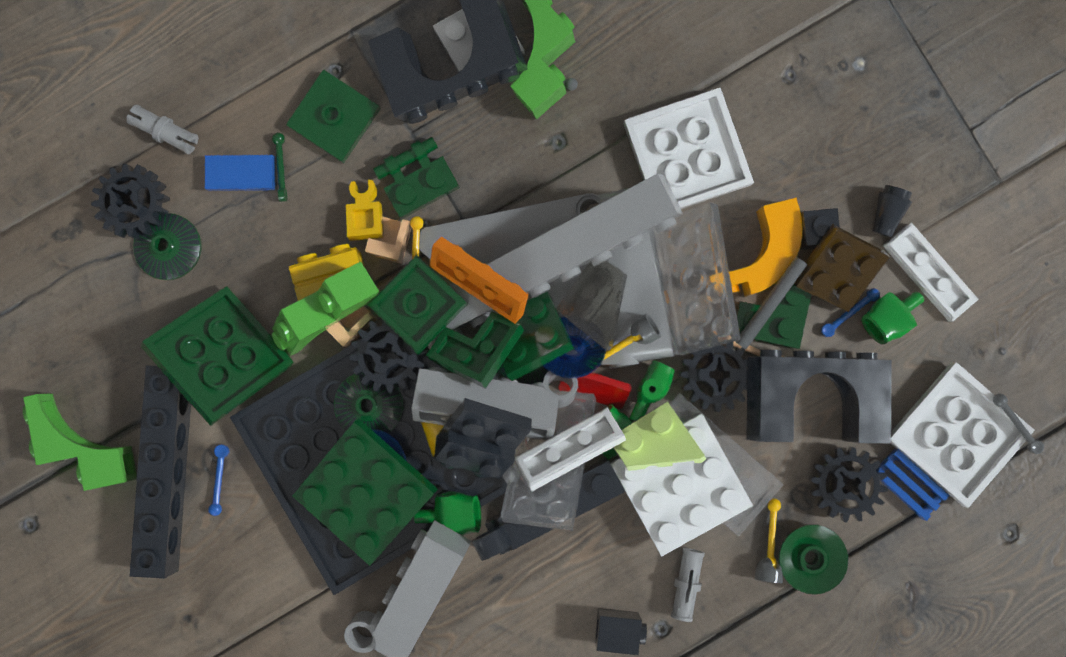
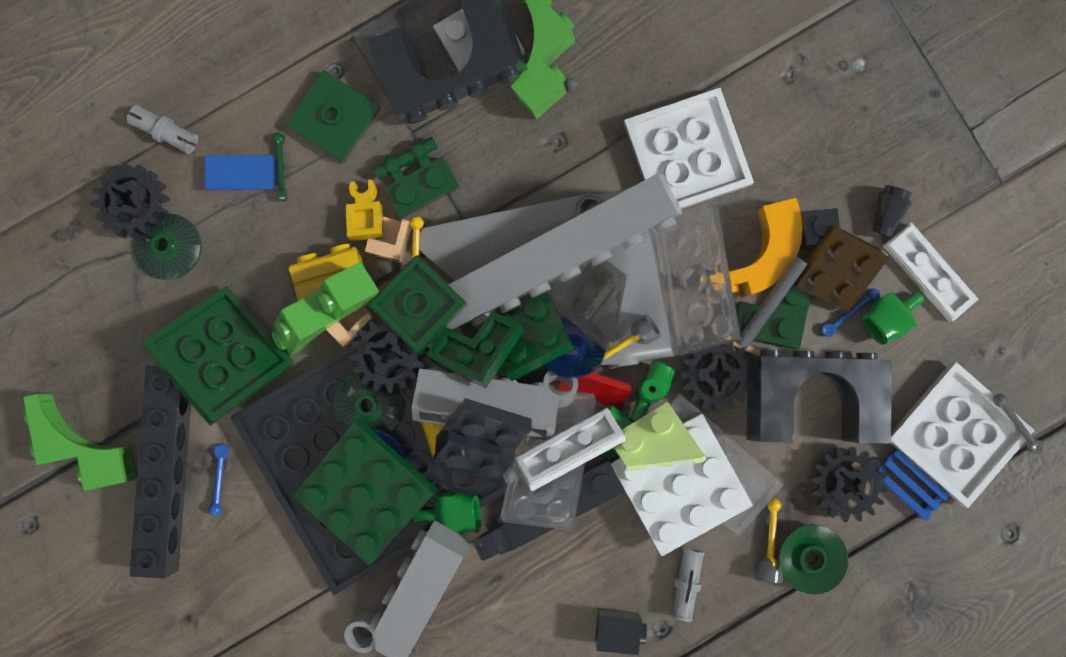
(478, 279): orange plate -> none

